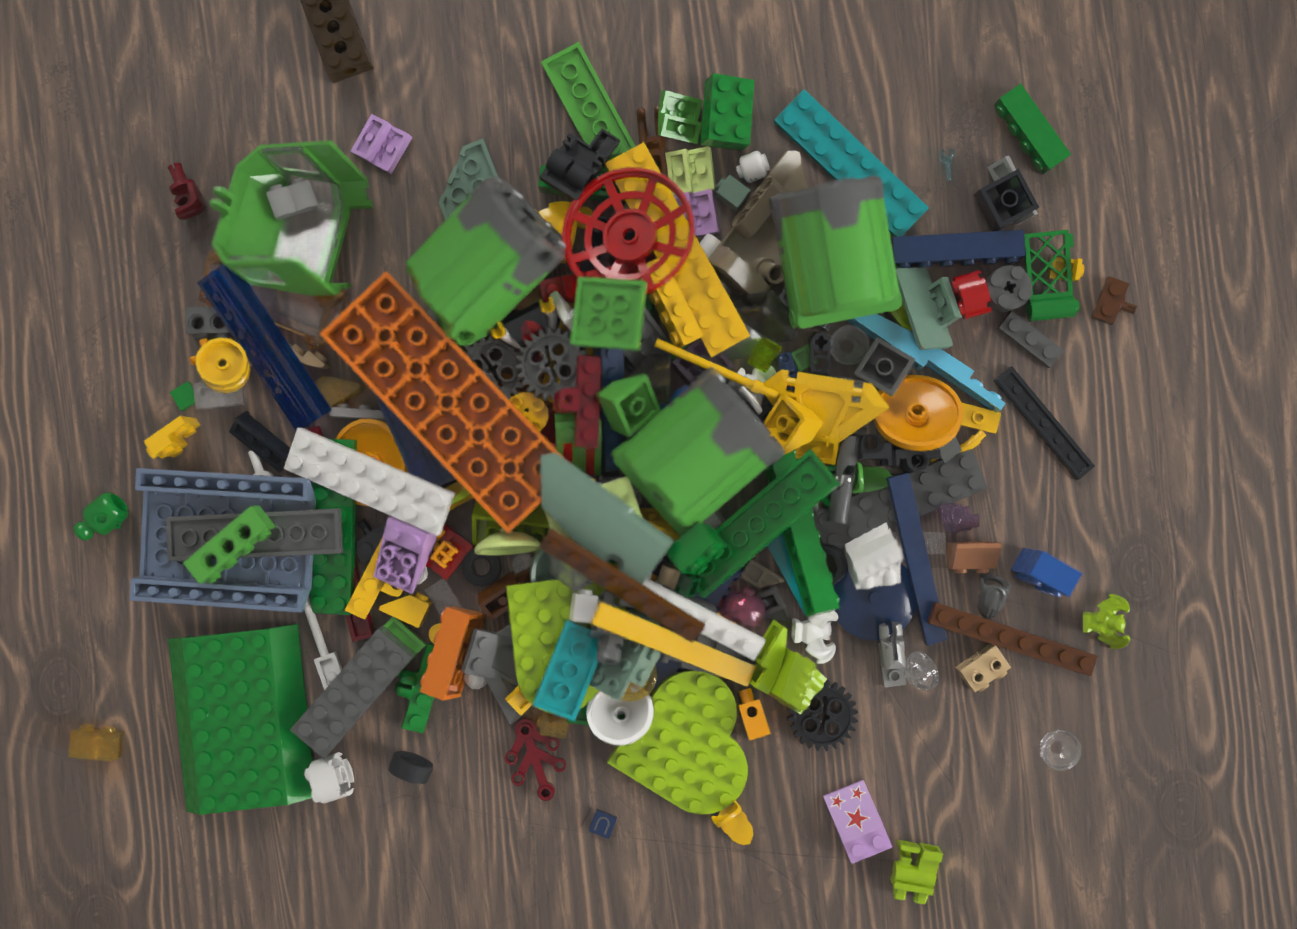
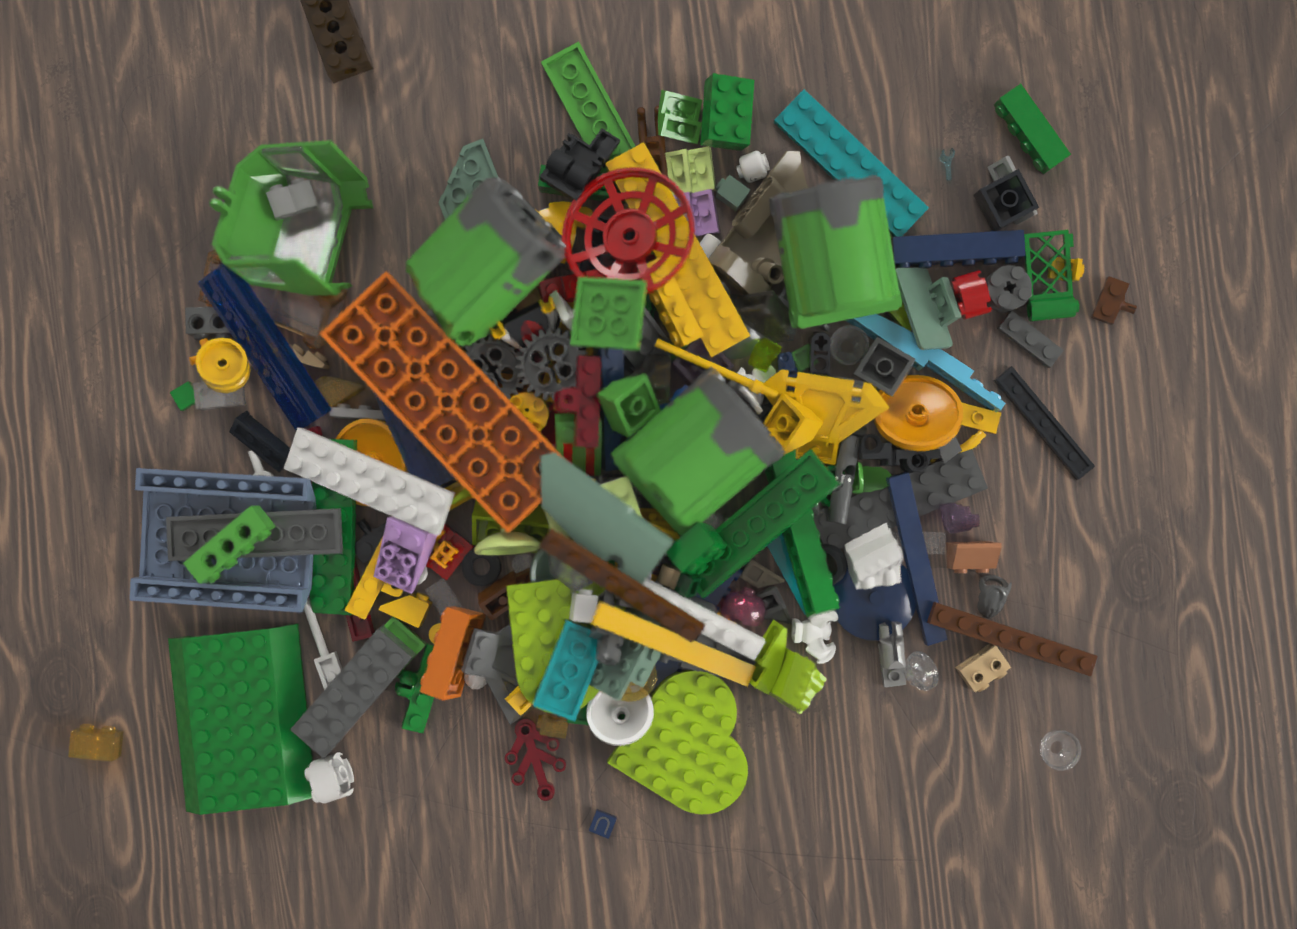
(101, 516): green piece -> none
(169, 439): yellow plate -> none
(185, 191): dark red piece -> none
(381, 144): lavender slope -> none
(410, 767): black tyre -> none
(734, 824): yellow piece -> none
(756, 725): light orange torso -> none
(842, 717): black gear -> none
(857, 821): lavender slope -> none
(918, 877): lime hips -> none
(1045, 572): blue brick -> none
(1107, 622): lime animal -> none

